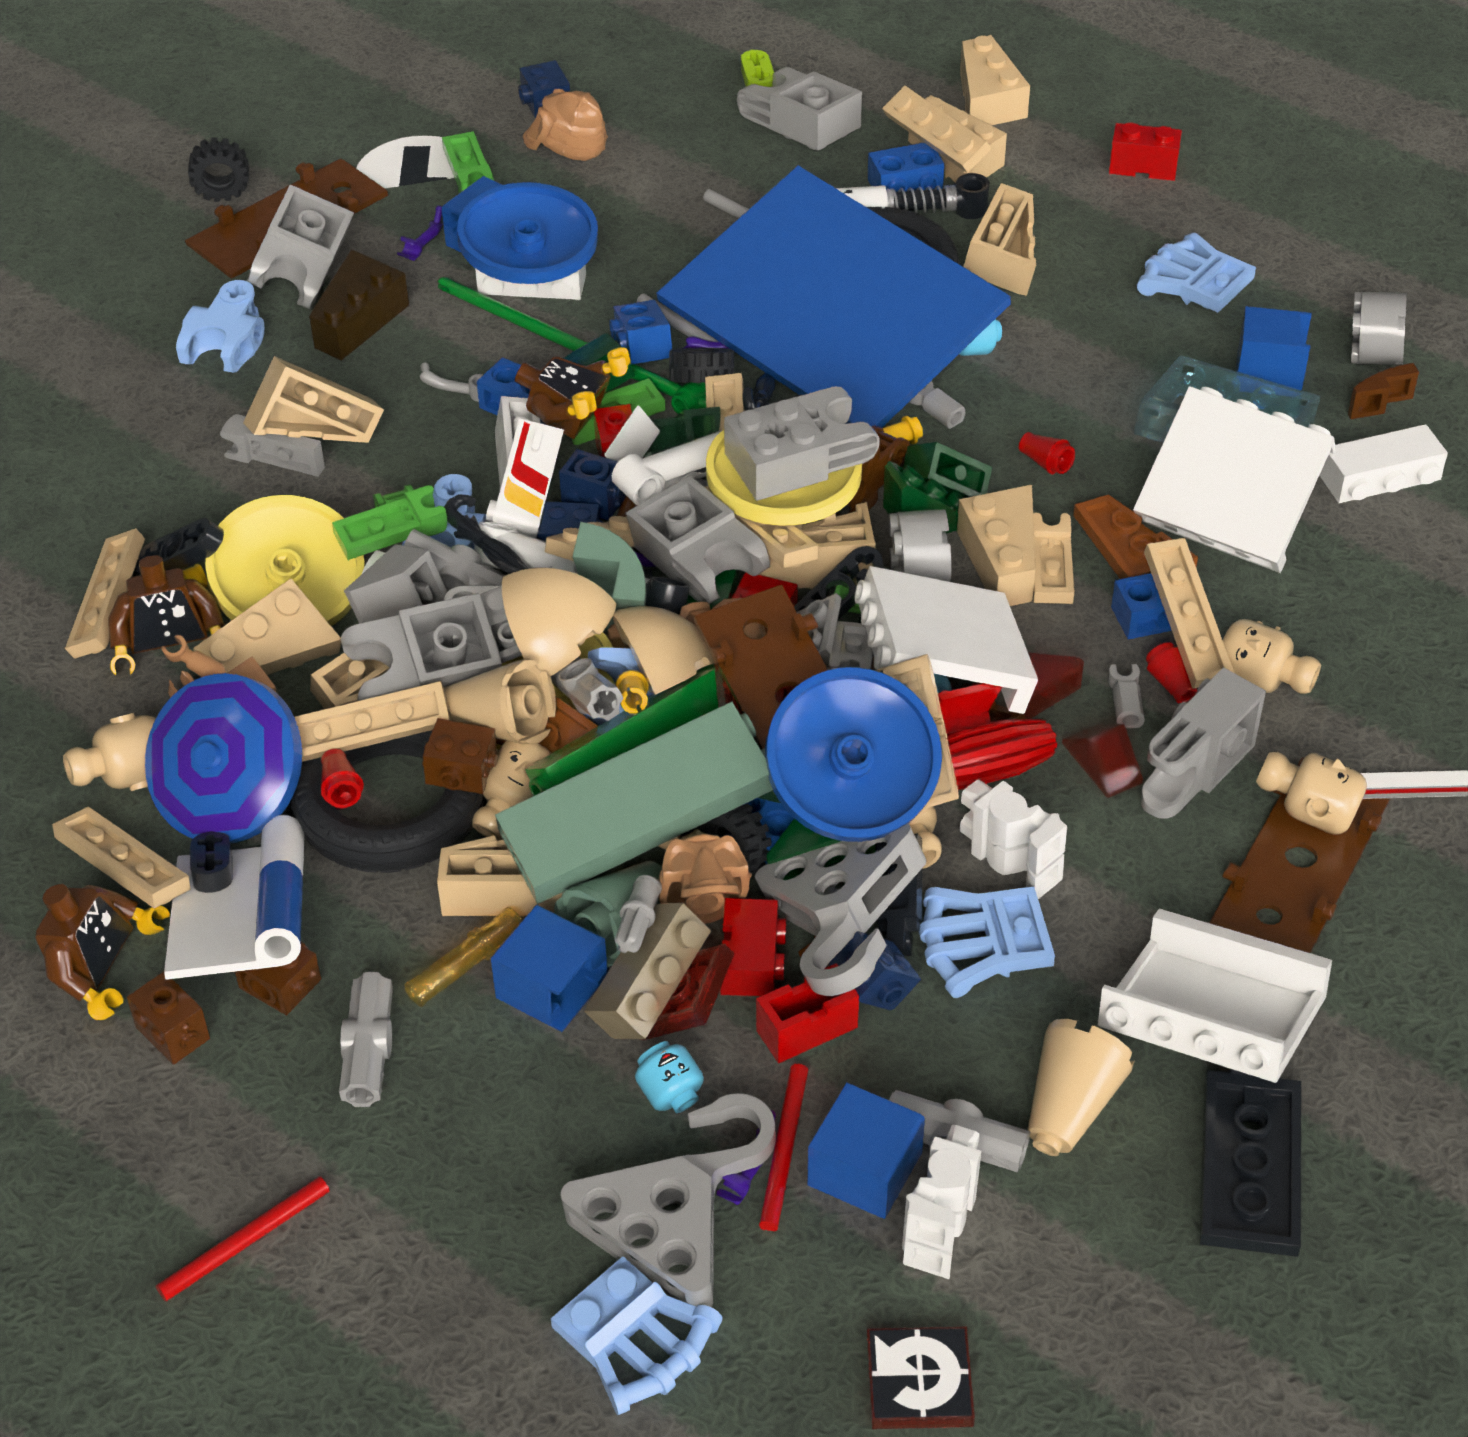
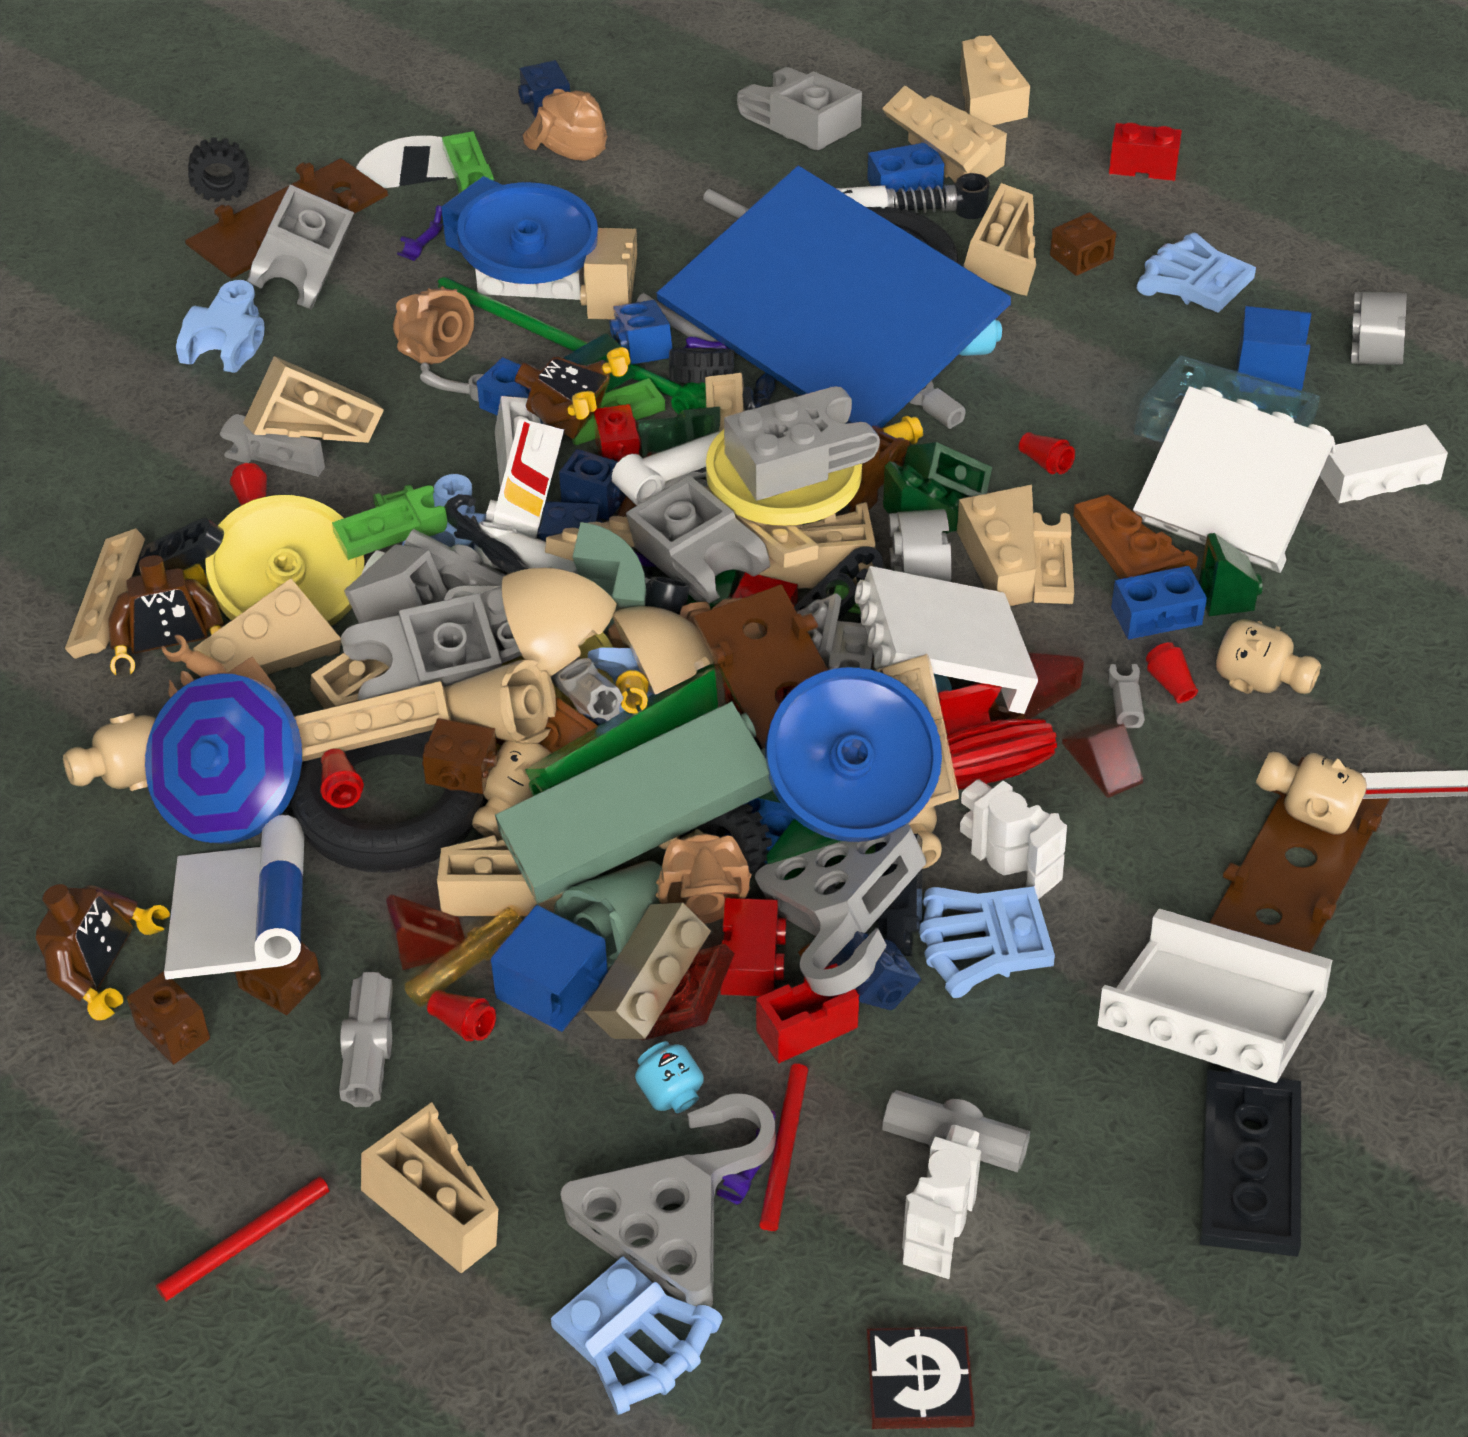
(121, 857): tan plate -> none
(211, 862): black beam -> none
(248, 482): none -> red cone
(357, 304): dark brown wedge -> none
(421, 932): none -> clear red slope
(431, 1189): none -> tan wedge
(433, 324): none -> medium nougat head
(465, 1015): none -> red cone
(609, 272): none -> tan wedge
(634, 436): white sticker -> none
(638, 913): light grey axle -> none
(762, 70): lime beam -> none
(865, 1150): blue piece -> none
(1074, 1083): tan cone -> none
(1082, 243): none -> reddish brown head
(1187, 610): tan plate -> none
(1202, 742): light grey brick -> none
(1228, 578): none -> dark green slope
(1387, 386): reddish brown slope -> none

